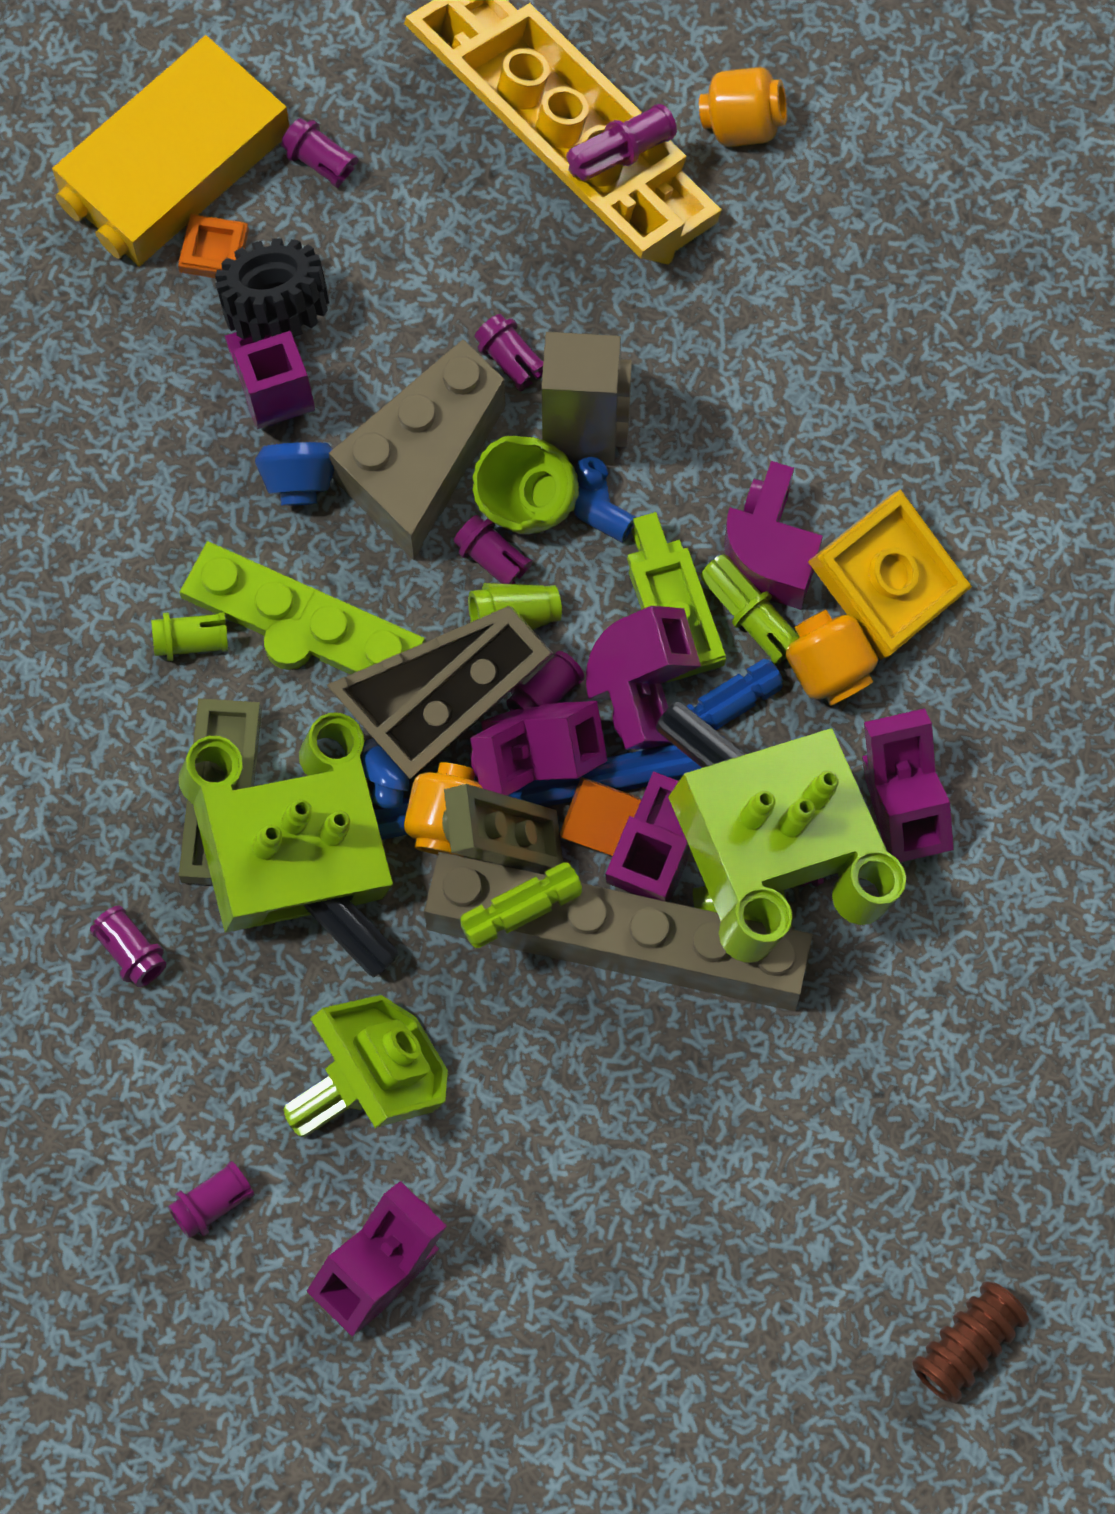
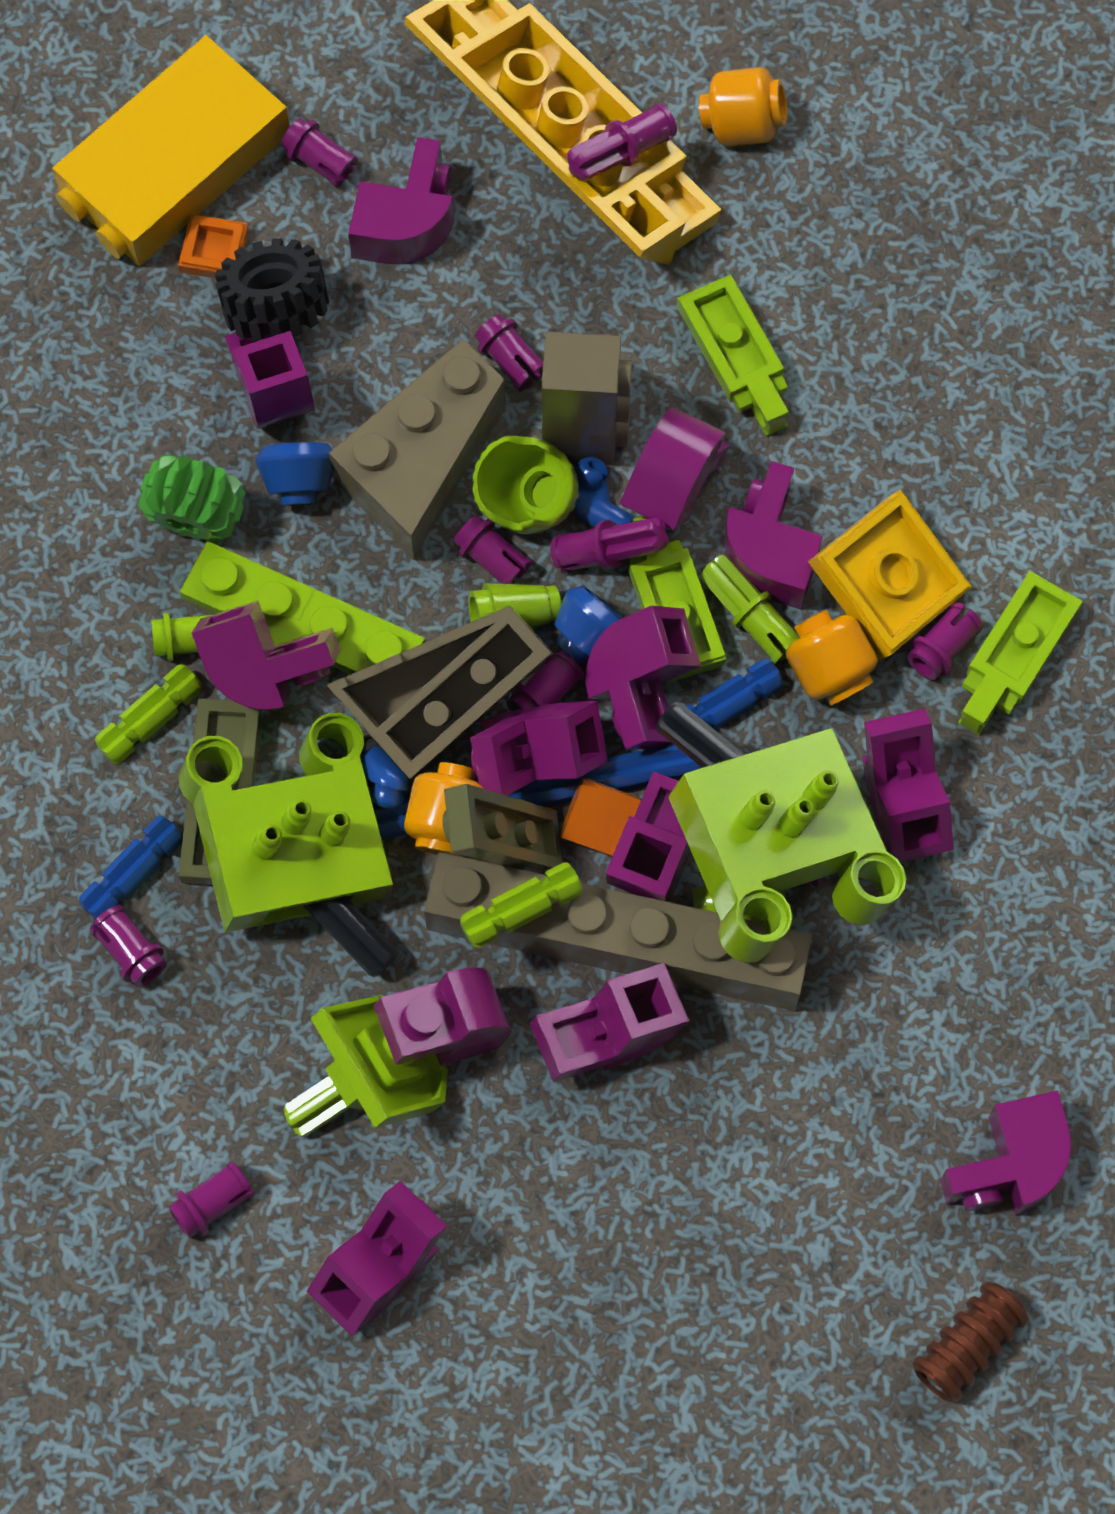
(132, 867): none -> blue axle
(148, 714): none -> lime axle
(191, 498): none -> bright green gear
(248, 665): none -> magenta brick
(403, 223): none -> magenta brick
(444, 1018): none -> magenta brick
(582, 621): none -> blue cone
(608, 544): none -> magenta axle
(616, 1026): none -> magenta brick
(674, 468): none -> magenta brick
(737, 351): none -> lime hinge
(934, 652): none -> magenta pin
(1016, 649): none -> lime hinge
(1031, 1161): none -> magenta brick

